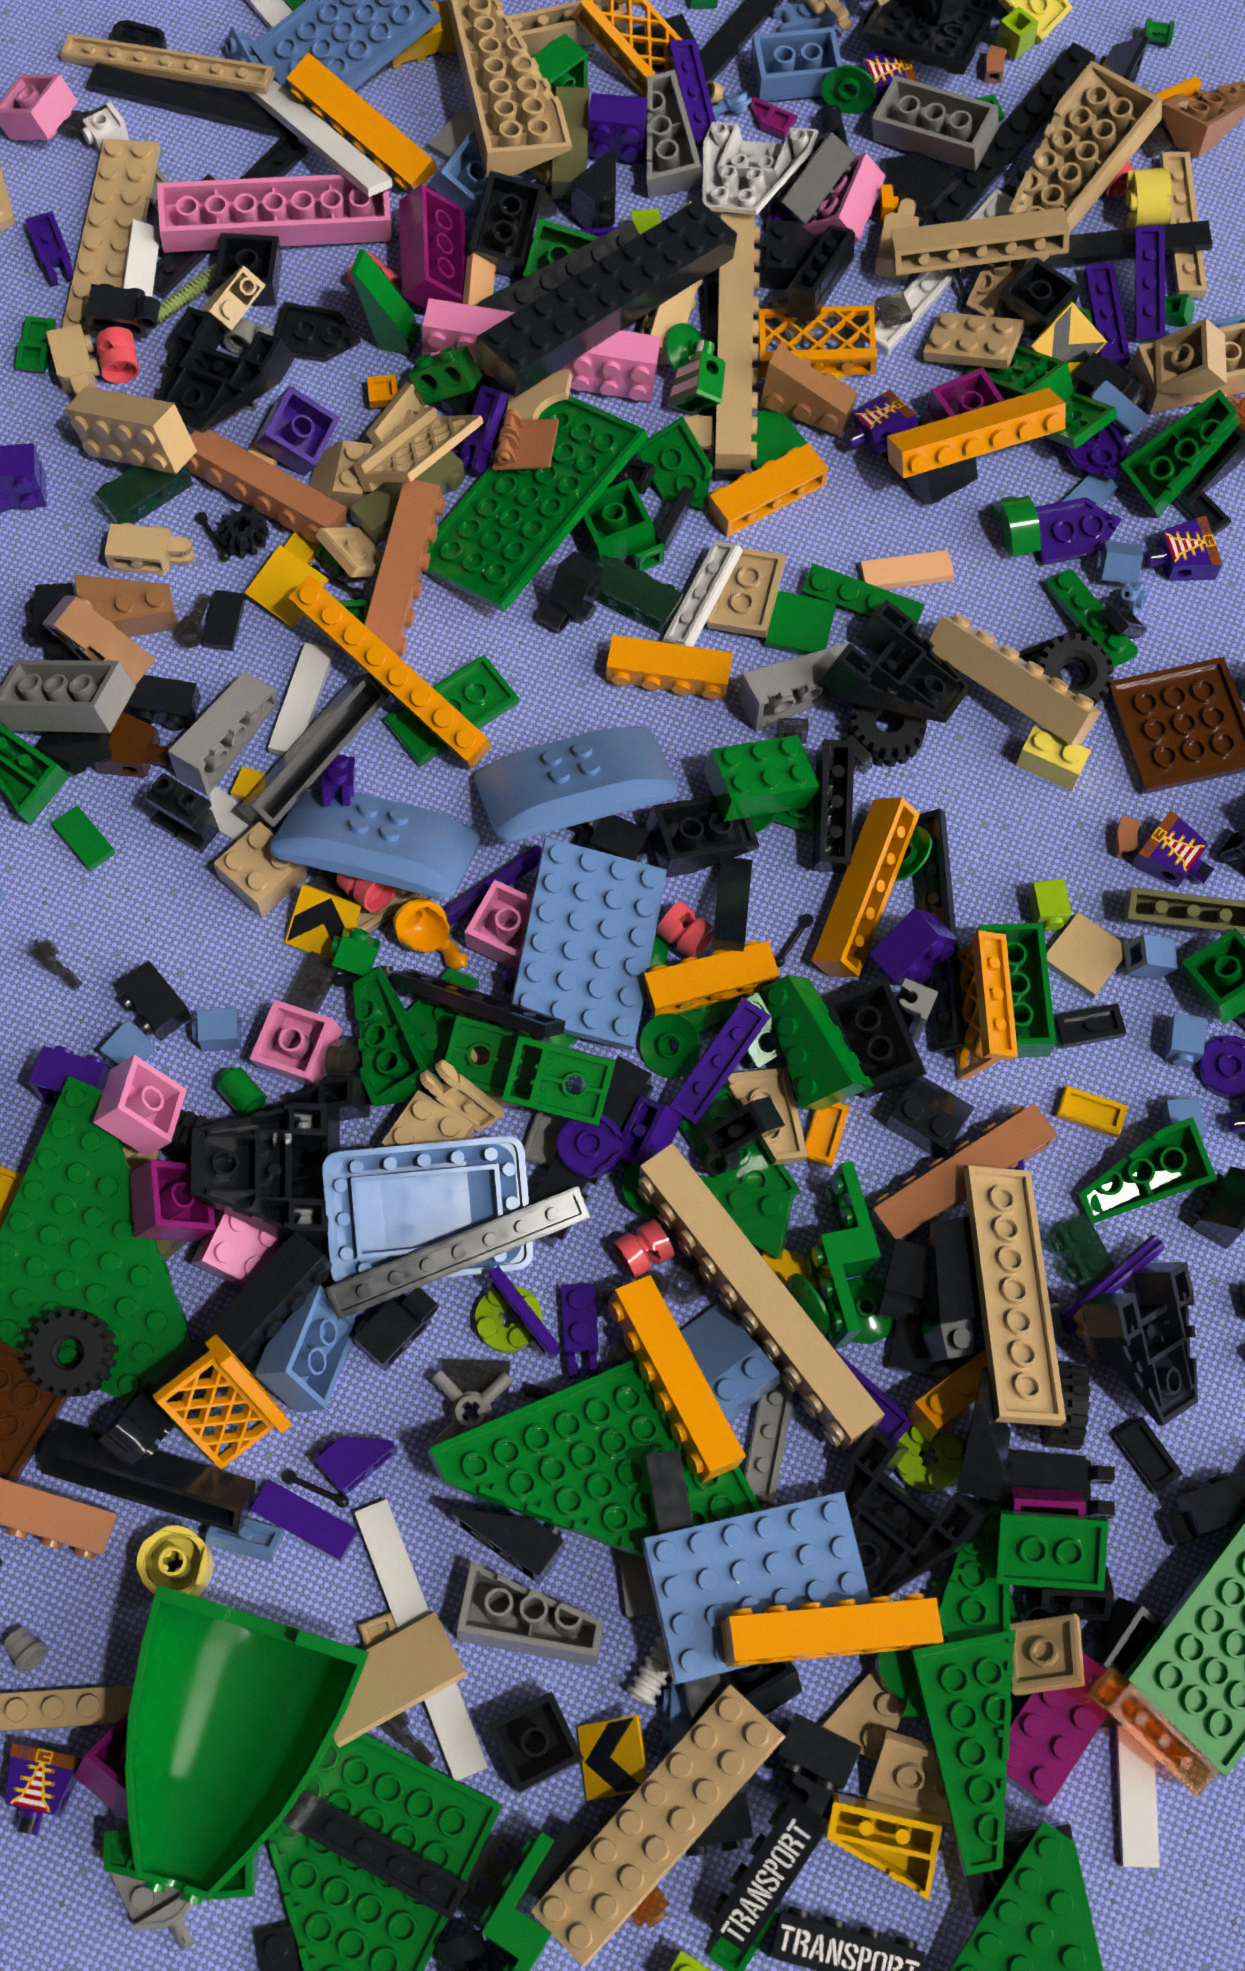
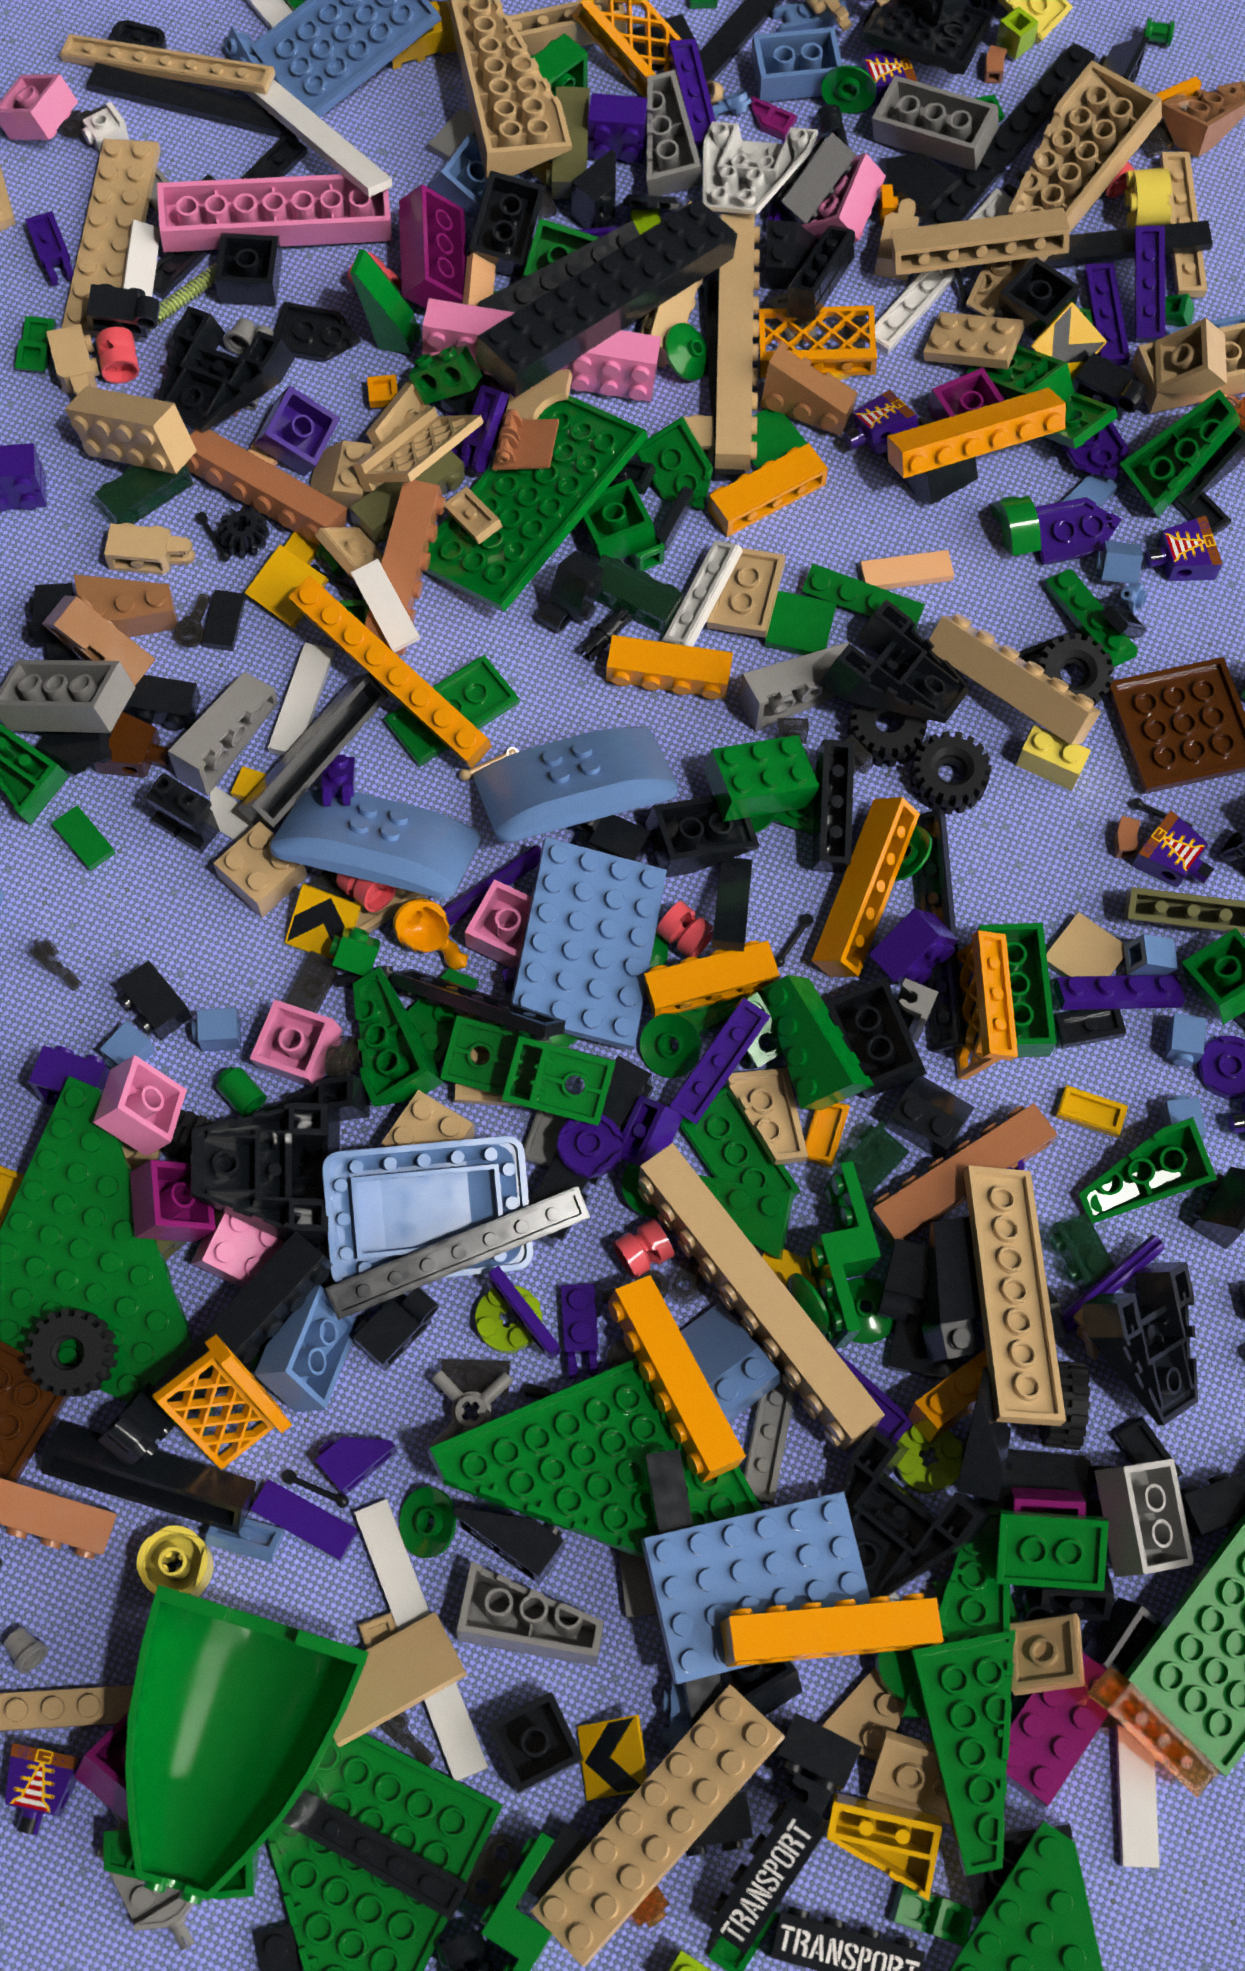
(234, 298): tan slope -> none
(361, 122): light orange brick -> none
(385, 605): none -> white tile
(427, 1522): none -> green dish
(462, 1096): tan hinge -> none
(465, 774): none -> tan hinge
(472, 515): none -> tan plate
(604, 632): none -> black pin
(652, 1675): white piece -> none
(653, 201): none -> black tile
(698, 381): green torso -> none
(740, 1132): black hinge -> none
(874, 1157): none -> clear green bracket
(893, 309): clear smoke plate -> none
(933, 1917): none -> green slope
(956, 753): none -> black tyre
(1050, 903): lime brick -> none
(1119, 992): none -> dark purple plate
(1127, 412): medium blue slope -> none
(1137, 804): none -> black hinge
(1144, 1518): none -> light grey brick

